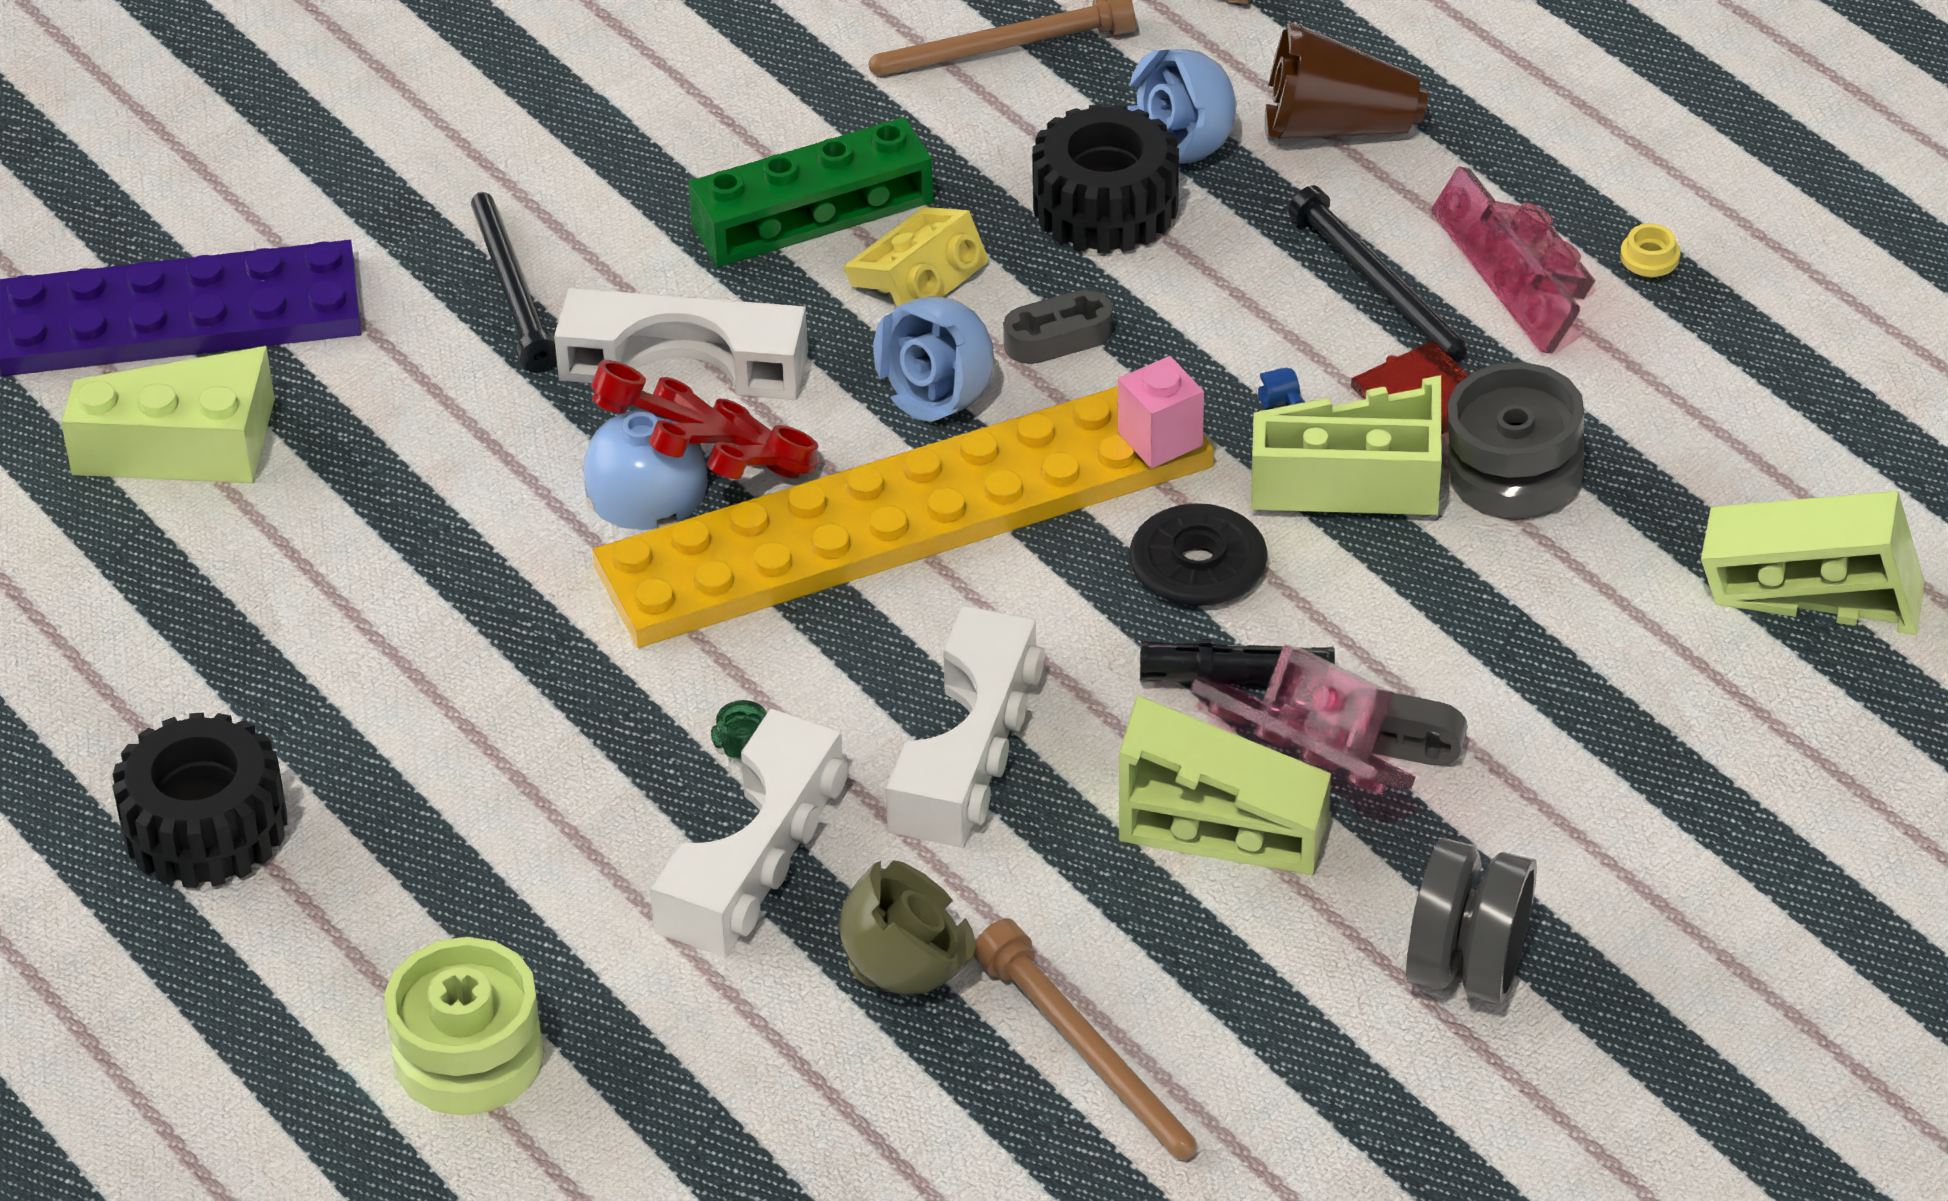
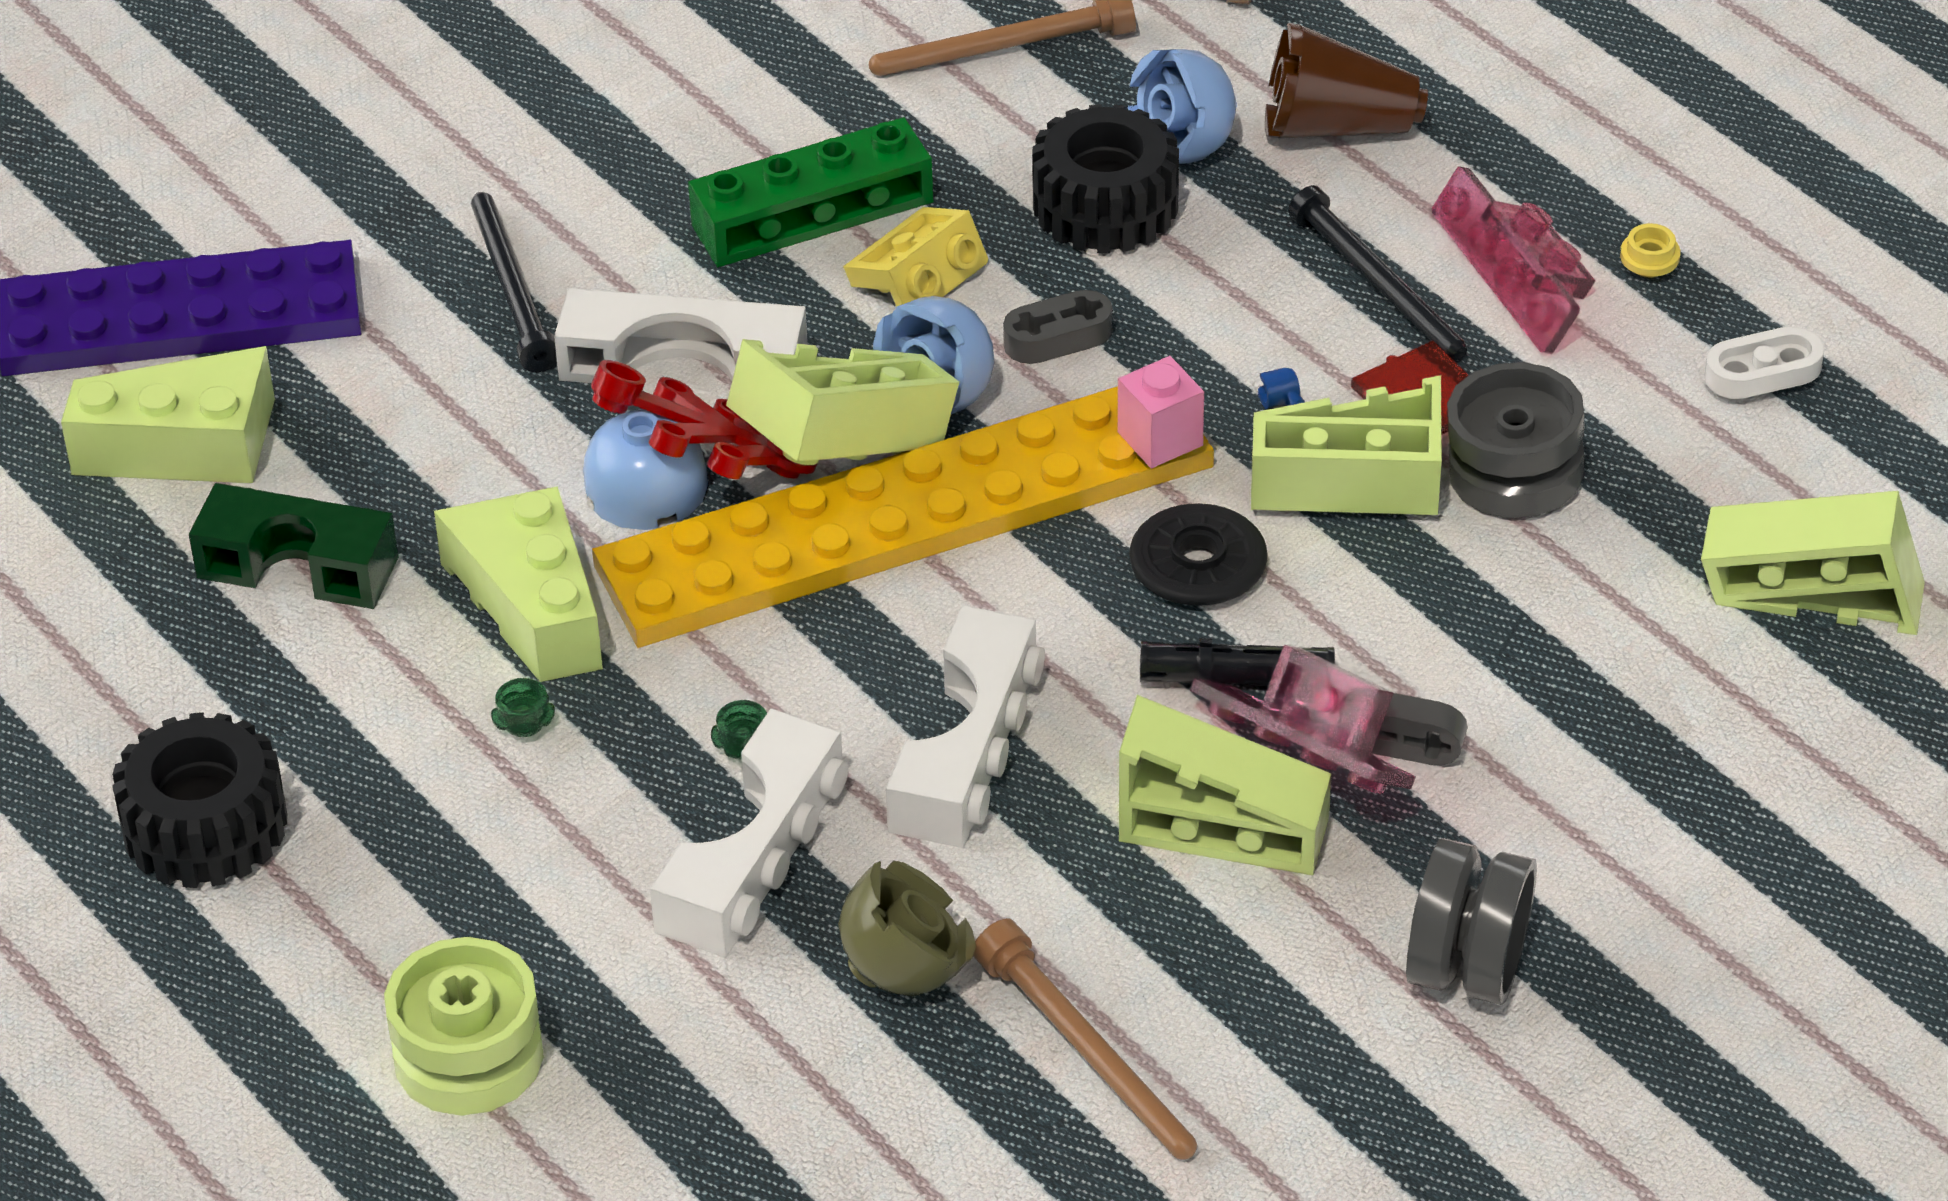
(251, 529): none -> dark green arch
(522, 707): none -> clear green plate
(528, 577): none -> yellowish green wedge
(841, 406): none -> yellowish green wedge
(1764, 362): none -> white plate

